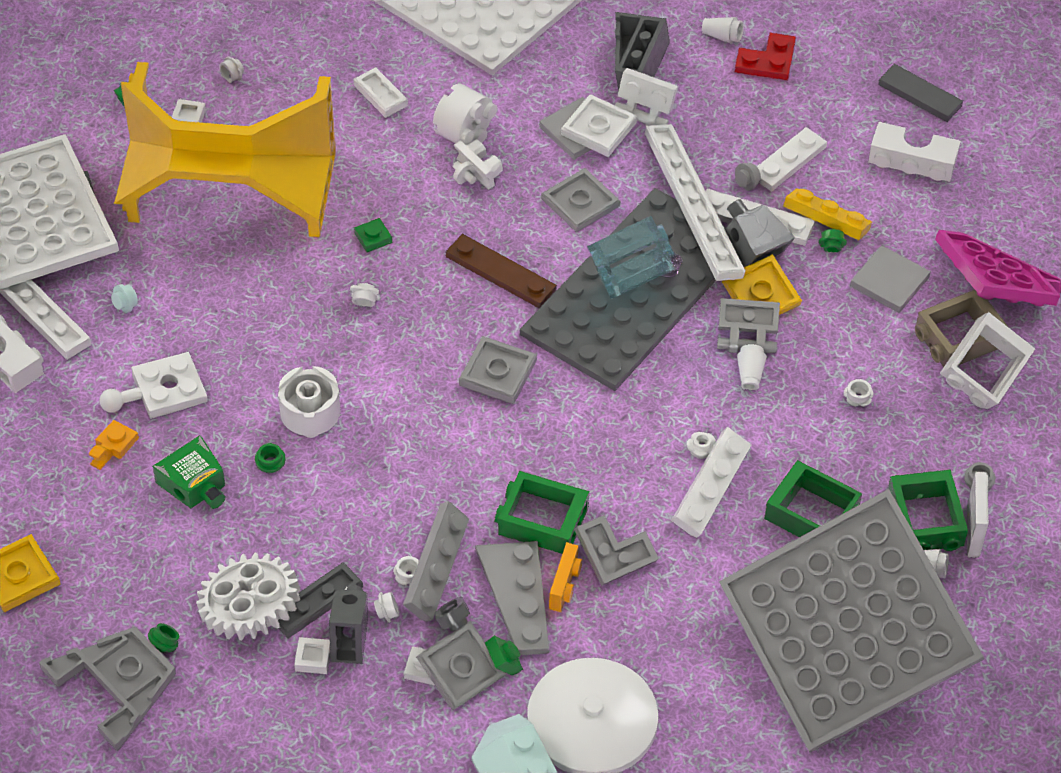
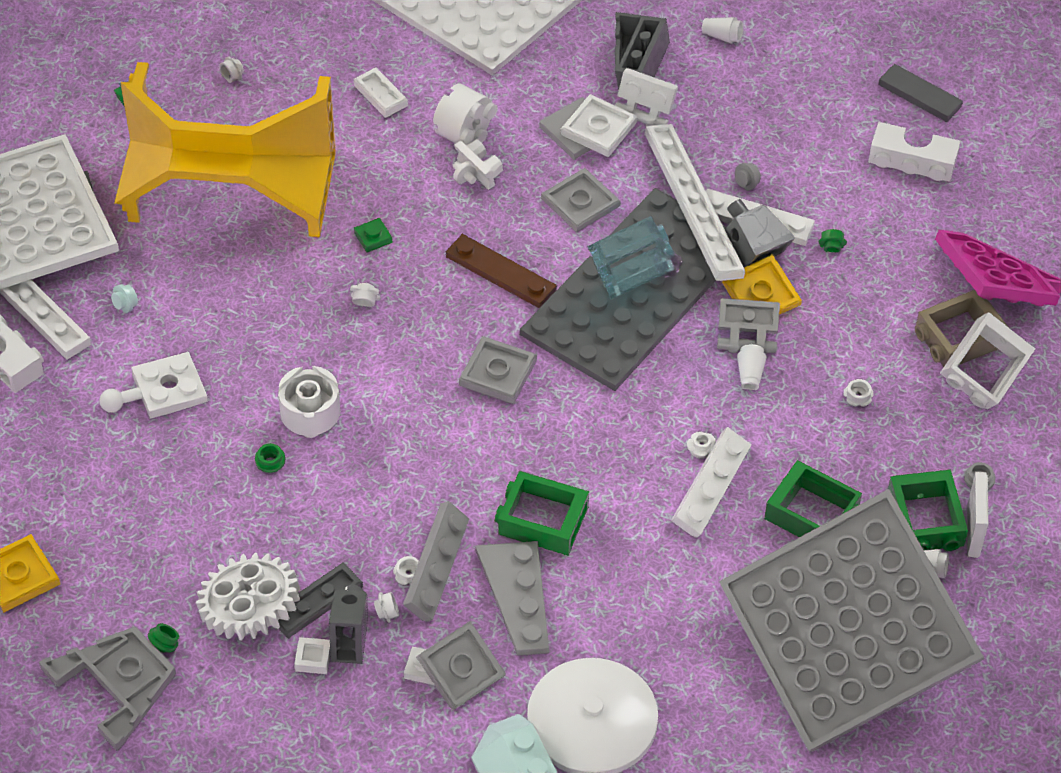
(113, 441): light orange plate -> none
(189, 111): white plate -> none
(192, 475): green torso -> none
(452, 614): dark grey plate -> none
(504, 655): green plate -> none
(562, 588): light orange plate -> none
(607, 556): light grey plate -> none
(771, 63): red plate -> none
(790, 158): white plate -> none
(827, 213): yellow plate -> none
(890, 279): light grey tile -> none

